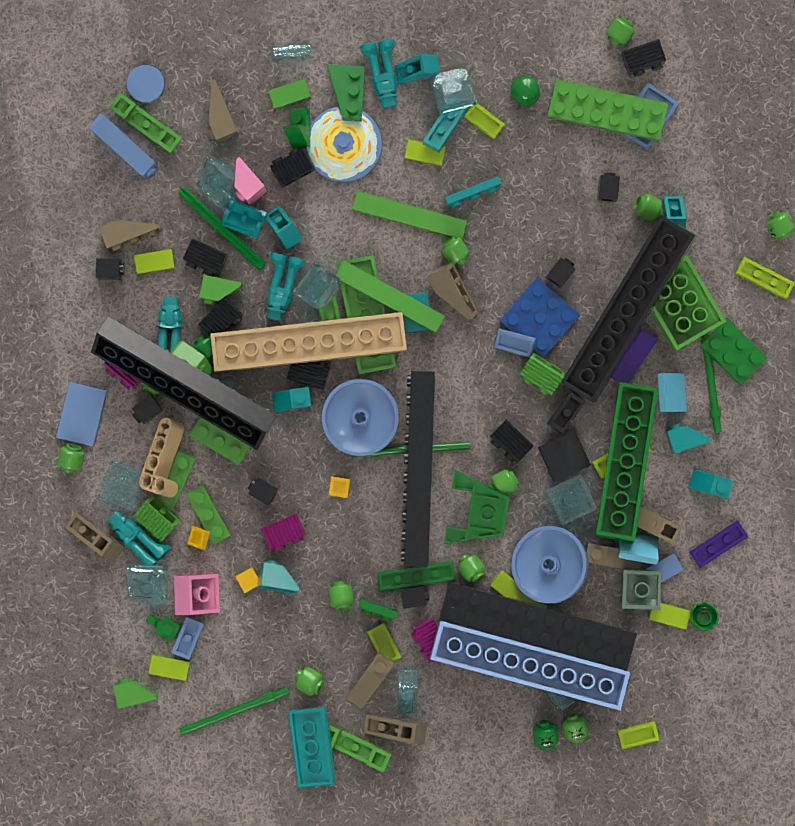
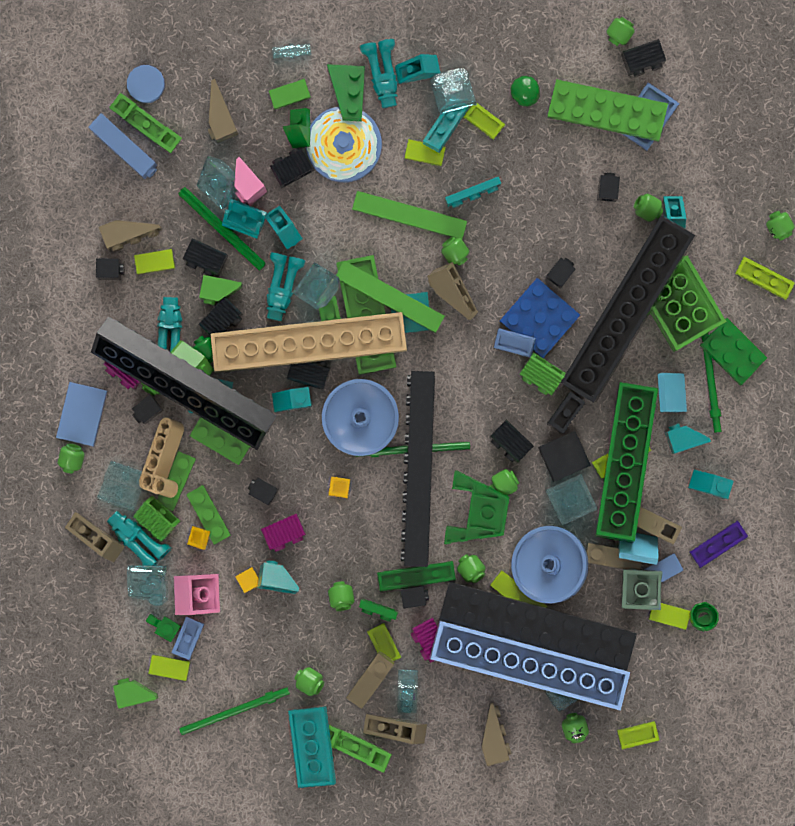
(492, 743): none -> dark tan slope
(545, 735): green head -> none
(635, 356): dark purple tile -> none

